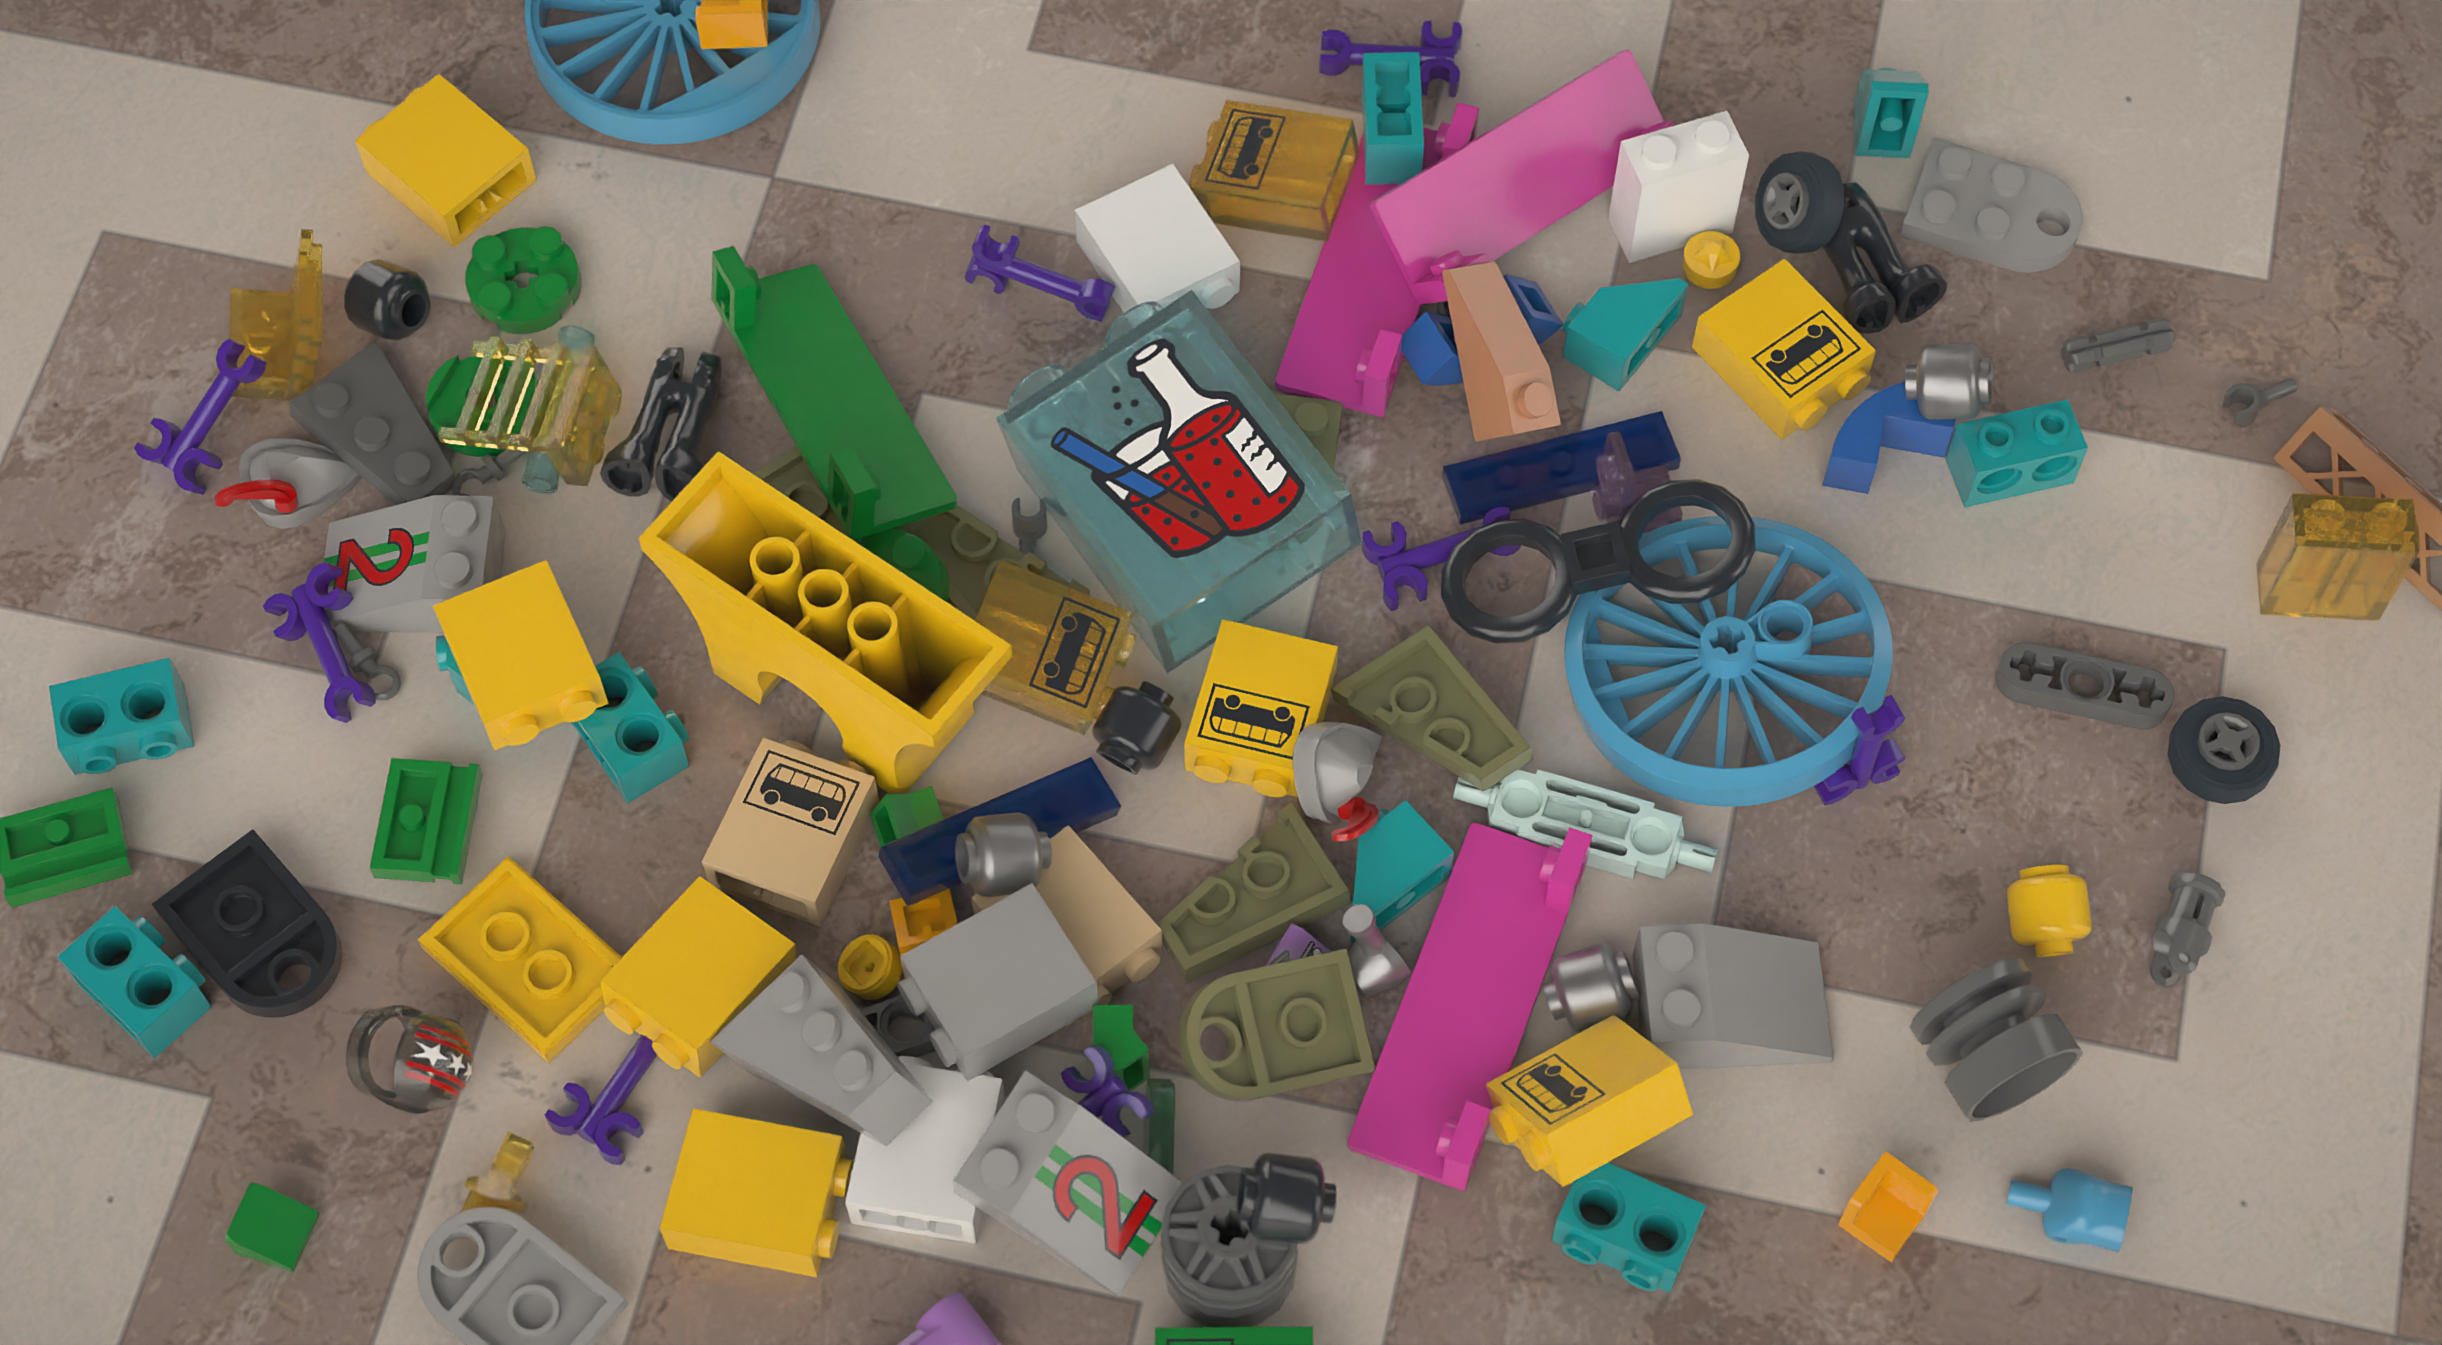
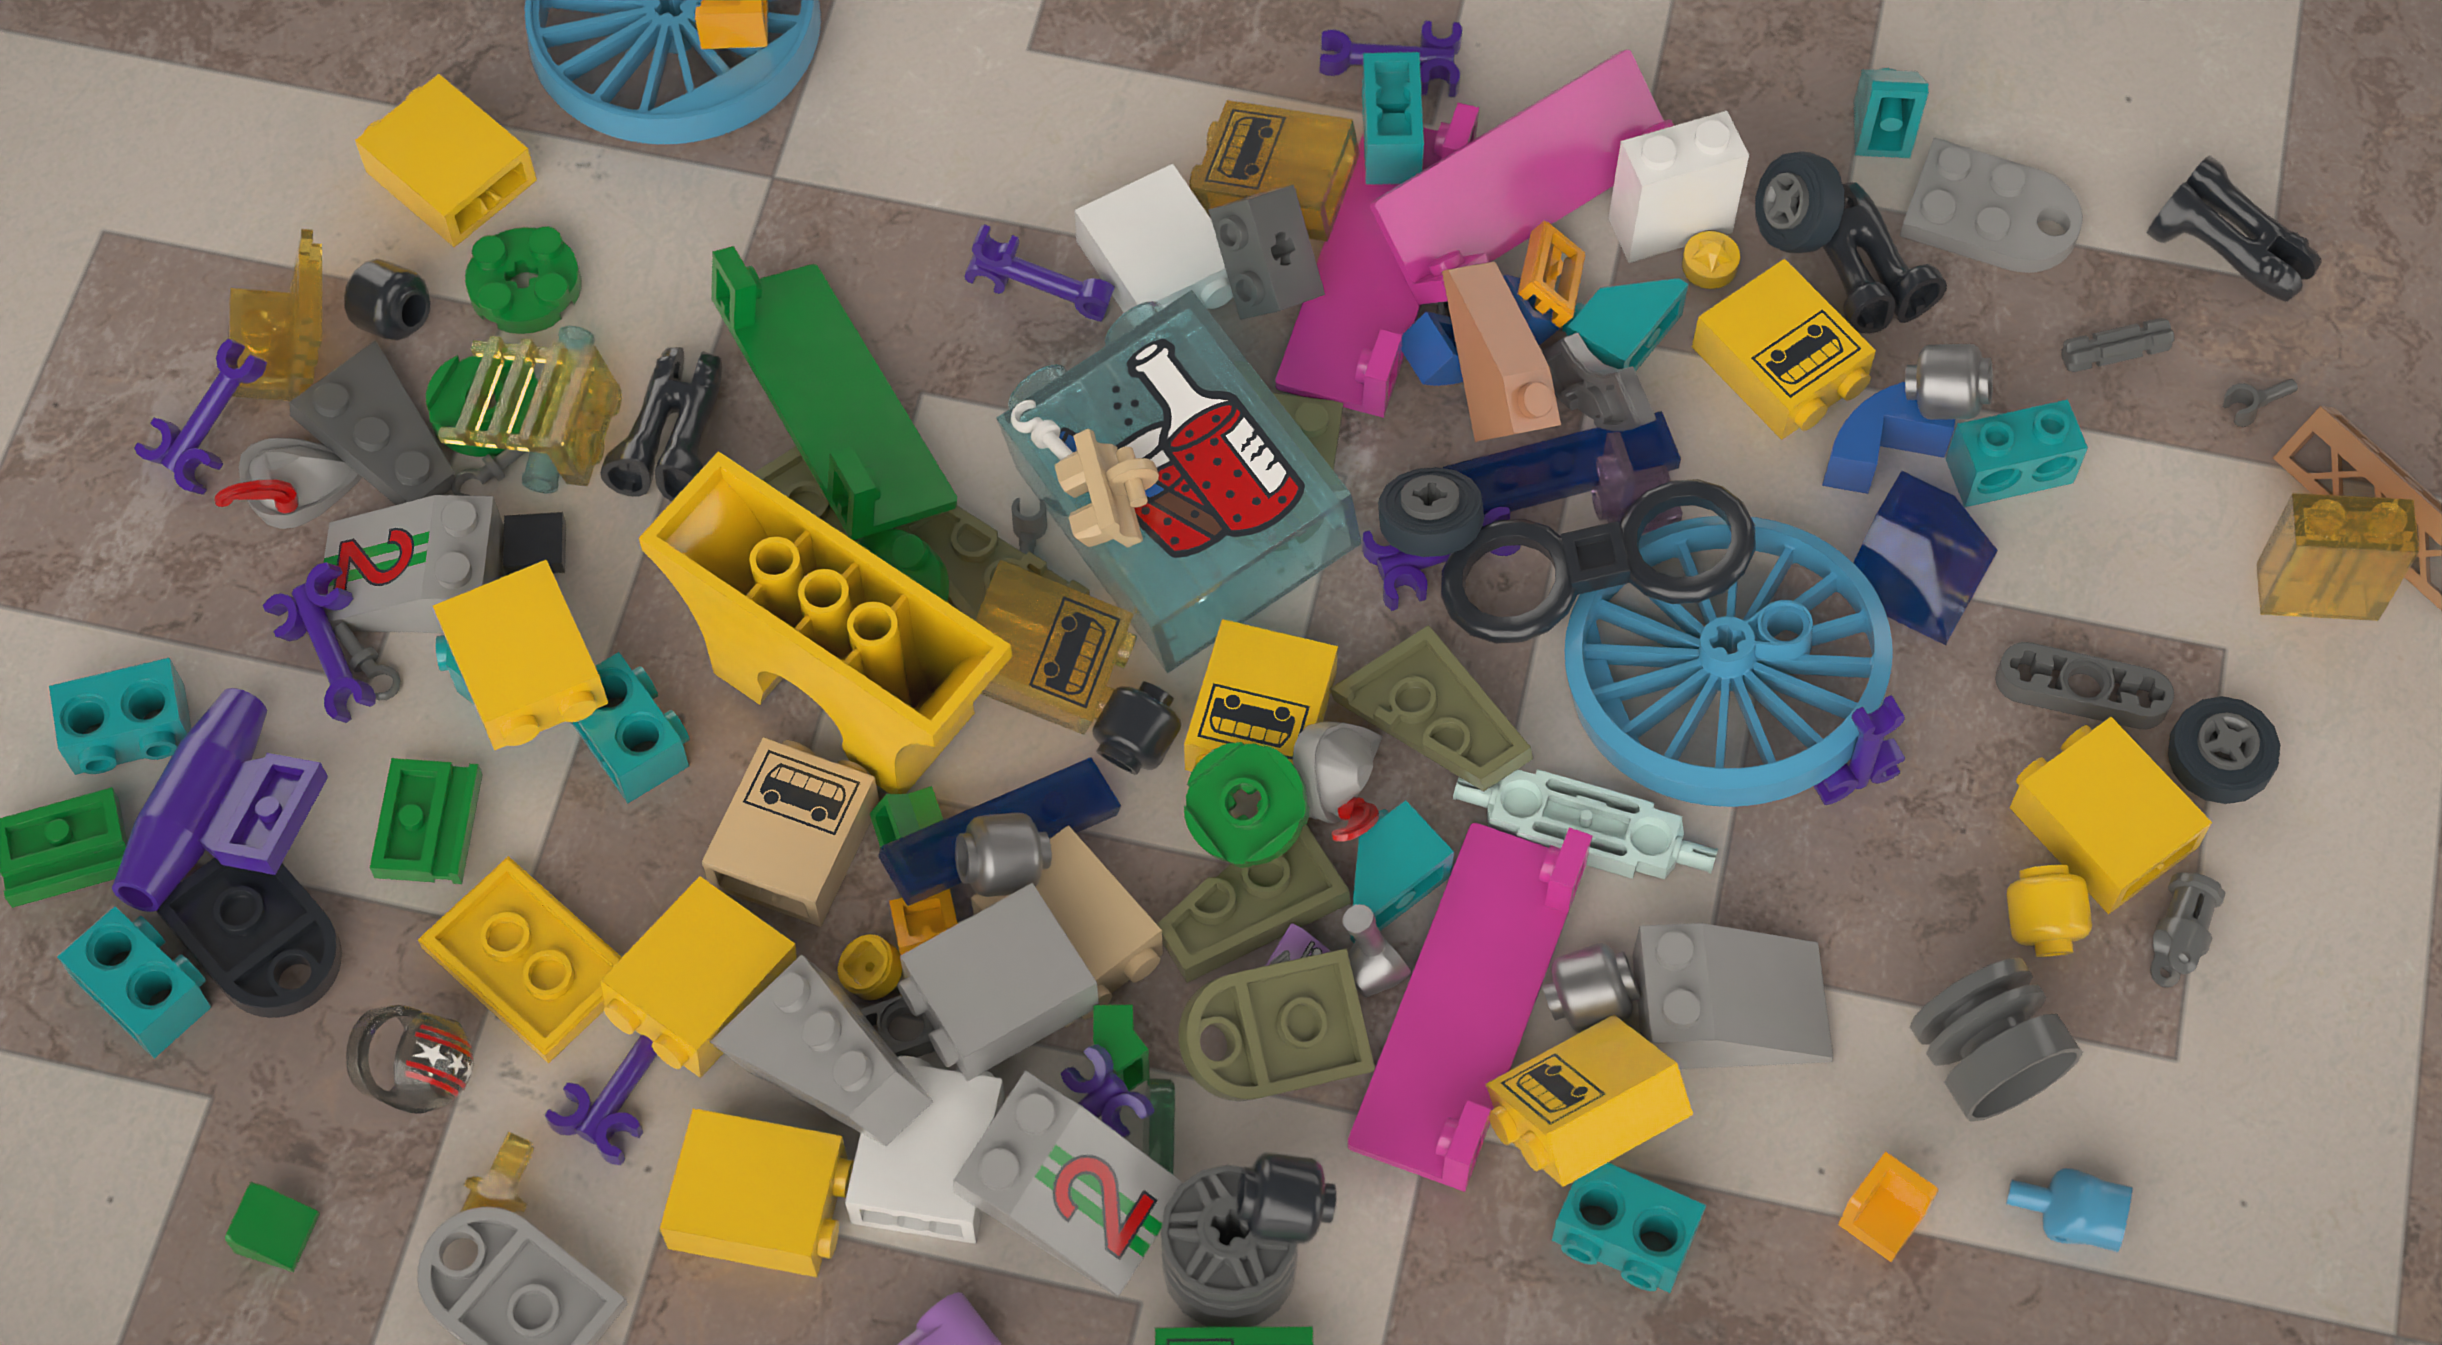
(217, 803): none -> dark purple plate
(533, 540): none -> black tile
(1044, 433): none -> white hand
(1115, 487): none -> tan hips
(1266, 252): none -> dark grey brick
(1280, 811): none -> green plate
(1431, 512): none -> black wheel
(1543, 267): none -> light orange tile
(1600, 391): none -> flat silver tile
(1924, 557): none -> clear blue slope
(2108, 813): none -> yellow brick
(2268, 256): none -> black piece

